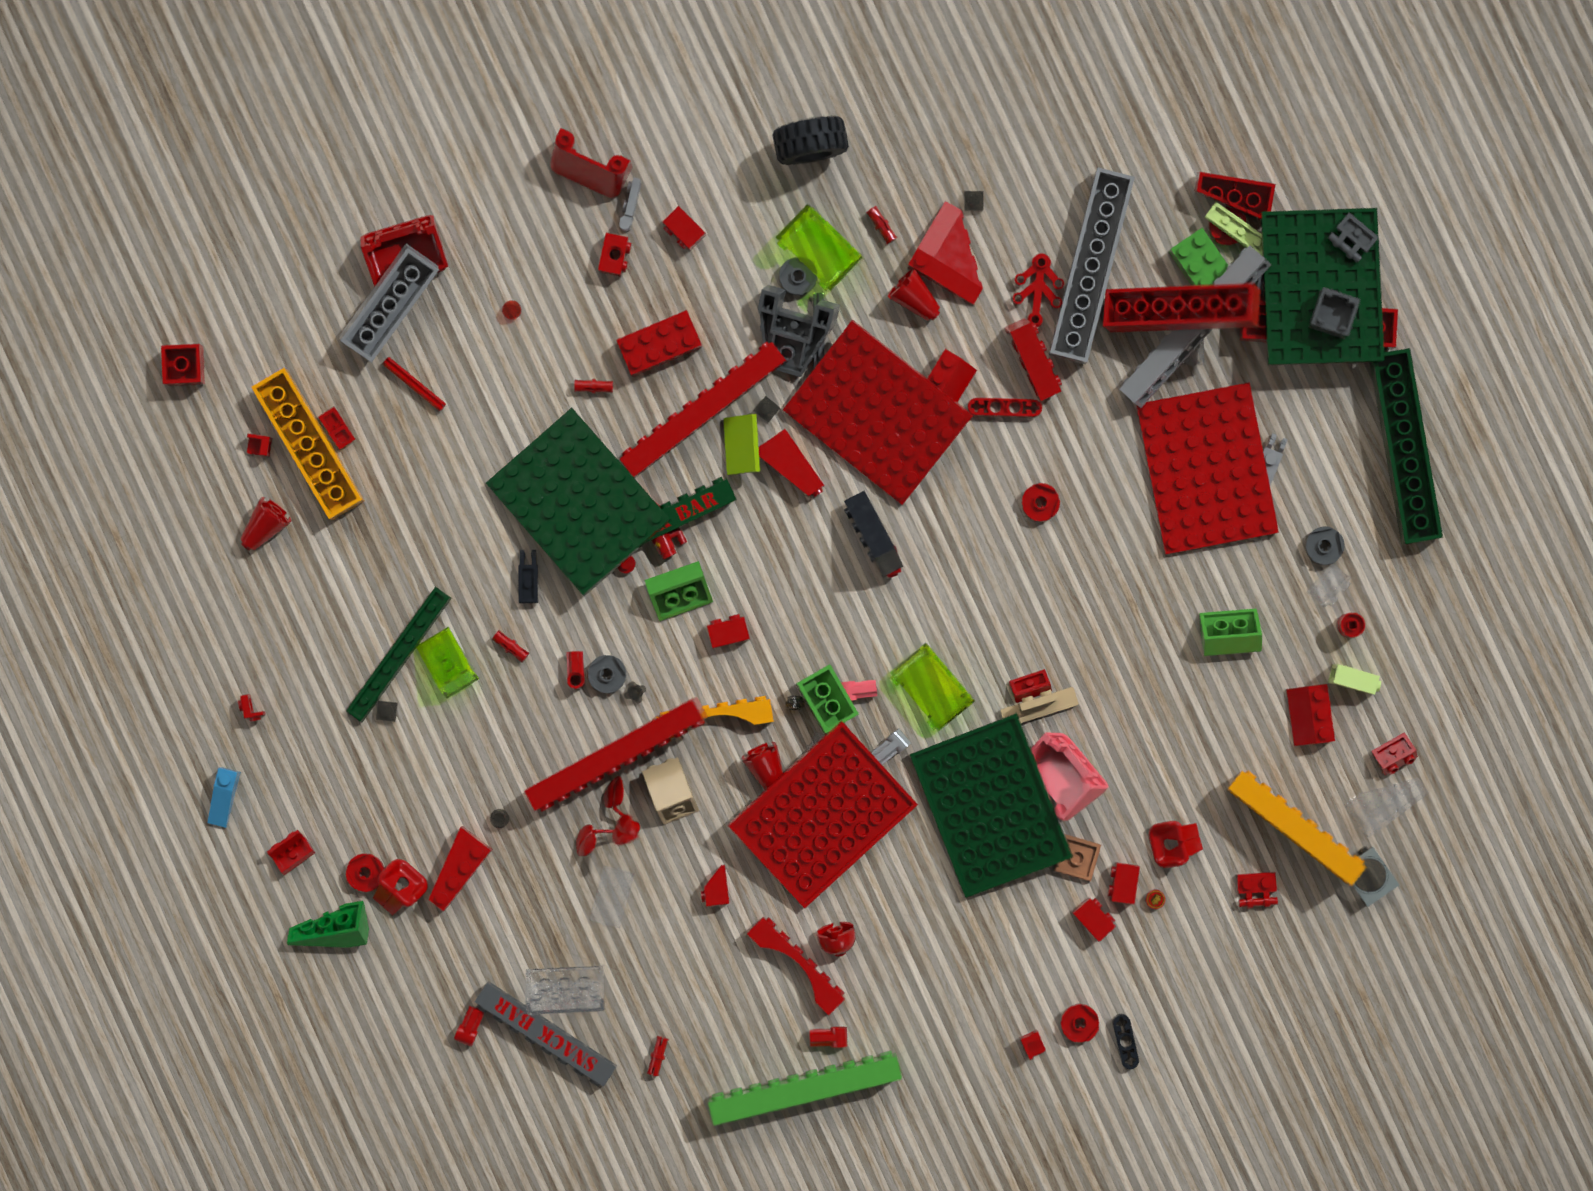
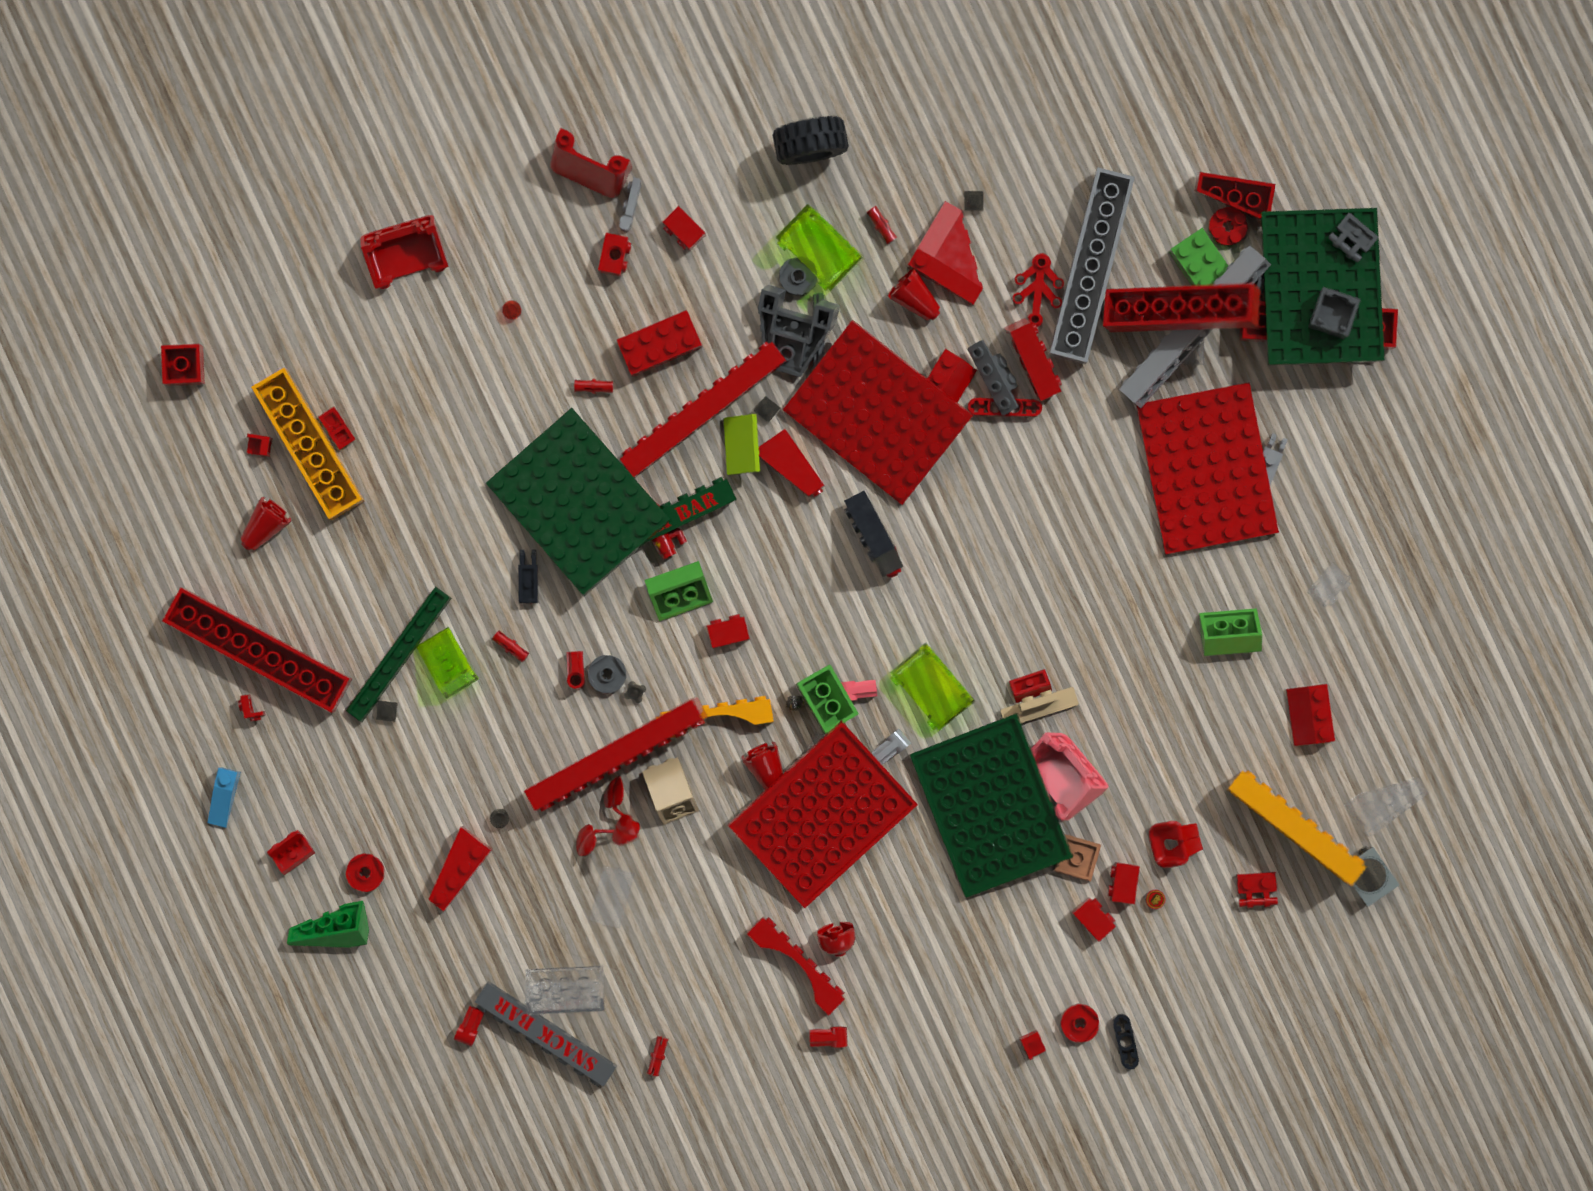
(257, 650): none -> red brick
(388, 302): light grey brick -> none
(389, 896): red piece -> none
(413, 383): red axle -> none
(628, 565): red plate -> none
(716, 889): red slope -> none
(804, 1088): bright green brick -> none
(995, 375): none -> dark grey bracket
(1036, 492): red plate -> none
(1234, 227): yellowish green tile -> none
(1314, 541): dark grey plate -> none
(1351, 625): red wheel -> none
(1354, 679): yellowish green slope -> none
(1395, 754): red bracket -> none
(1406, 447): dark green brick -> none

